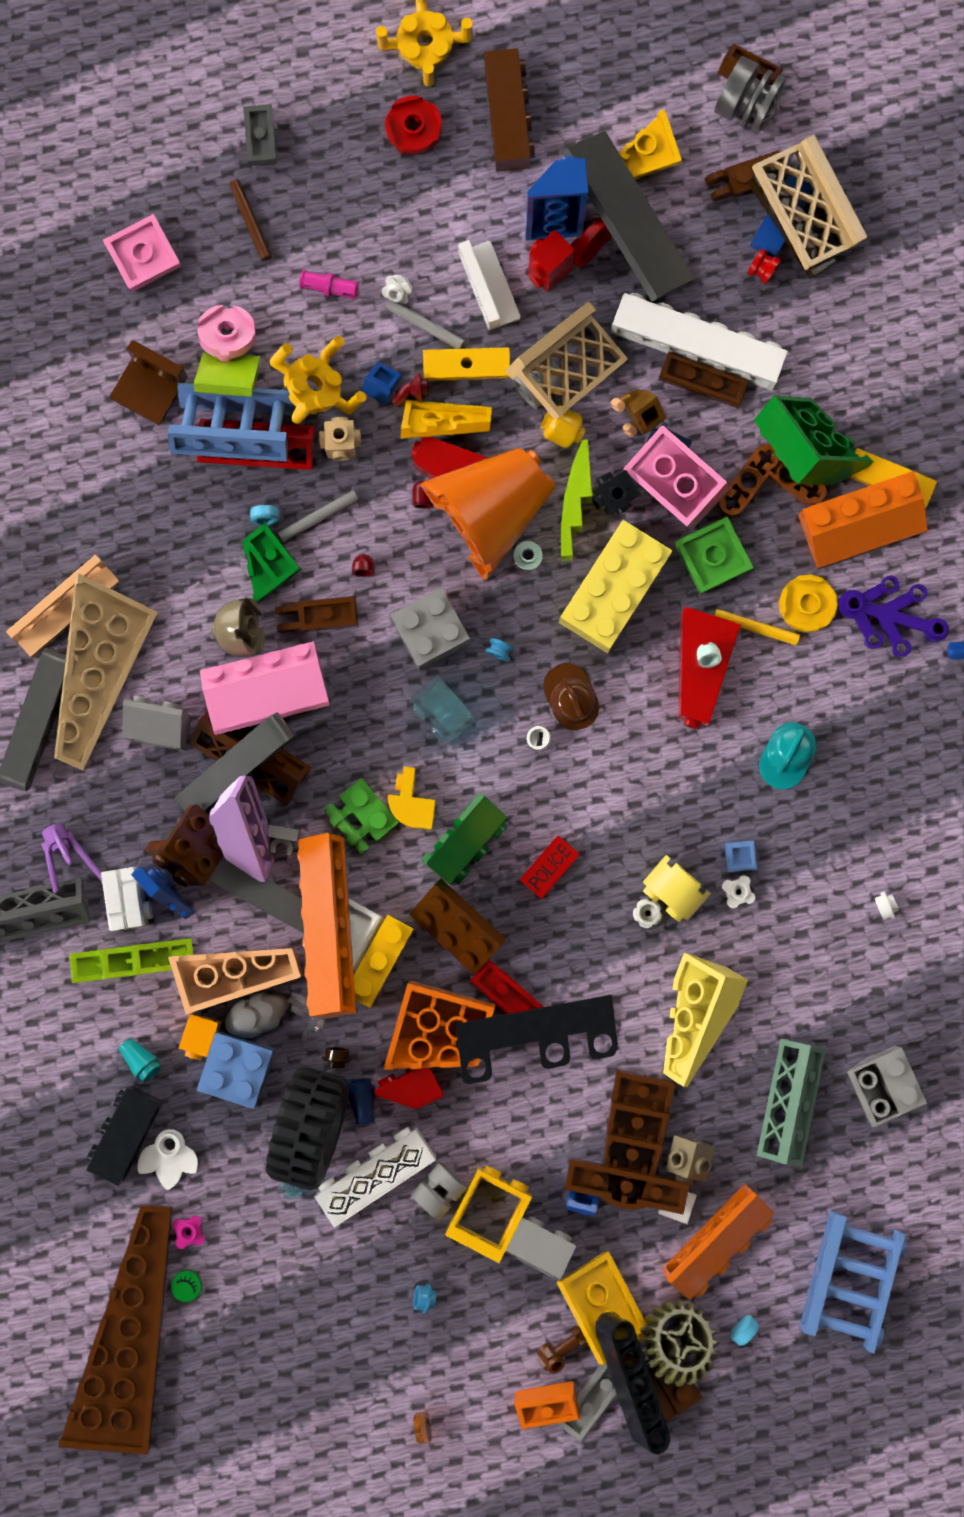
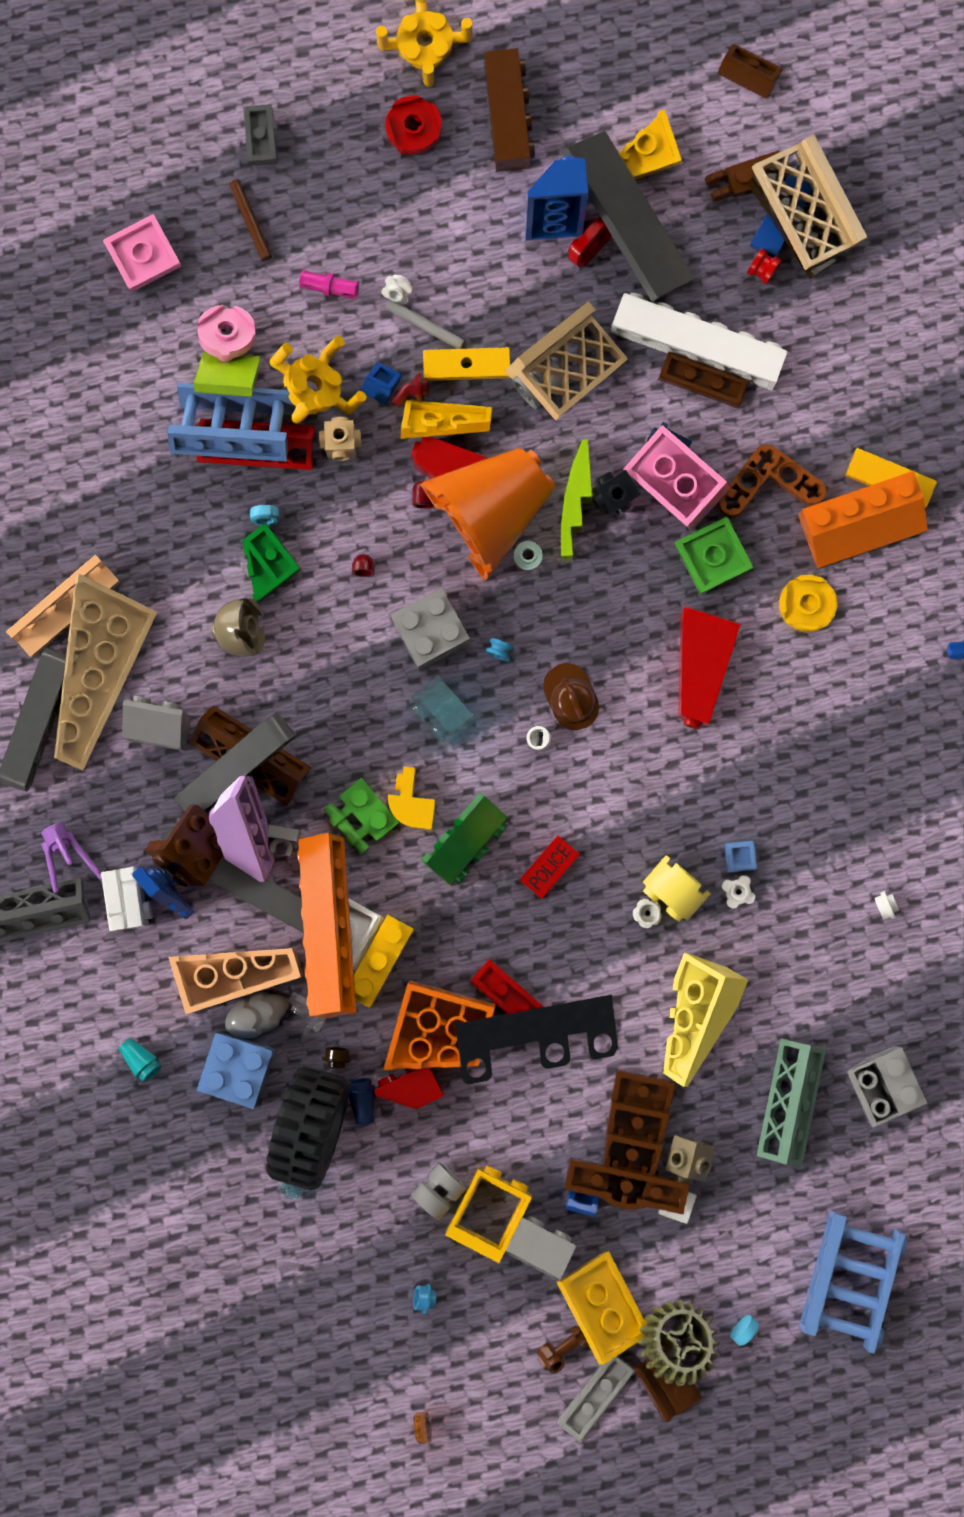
(120, 1378): reddish brown wing -> none
(123, 1135): black brick -> none
(126, 960): lime slope -> none
(148, 383): reddish brown bracket -> none
(166, 1162): white plate -> none
(186, 1285): green tile -> none
(193, 1224): dark pink plate -> none
(199, 1035): light orange brick -> none
(265, 684): bright pink slope -> none
(318, 516): light grey bar -> none
(320, 614): reddish brown hinge -> none
(375, 1176): white brick -> none
(457, 926): reddish brown plate -> none
(488, 284): white panel -> none
(547, 1405): orange slope -> none
(550, 261): red brick -> none
(564, 430): yellow head -> none
(615, 586): light yellow brick -> none
(632, 1382): black beam -> none
(642, 409): pearl gold piece -> none
(708, 655): light aqua hinge -> none
(717, 1243): orange slope -> none
(750, 95): flat silver wheel -> none
(760, 628): yellow bar -> none
(787, 755): teal piece -> none
(807, 441): green wedge -> none
(889, 615): dark purple plant -> none

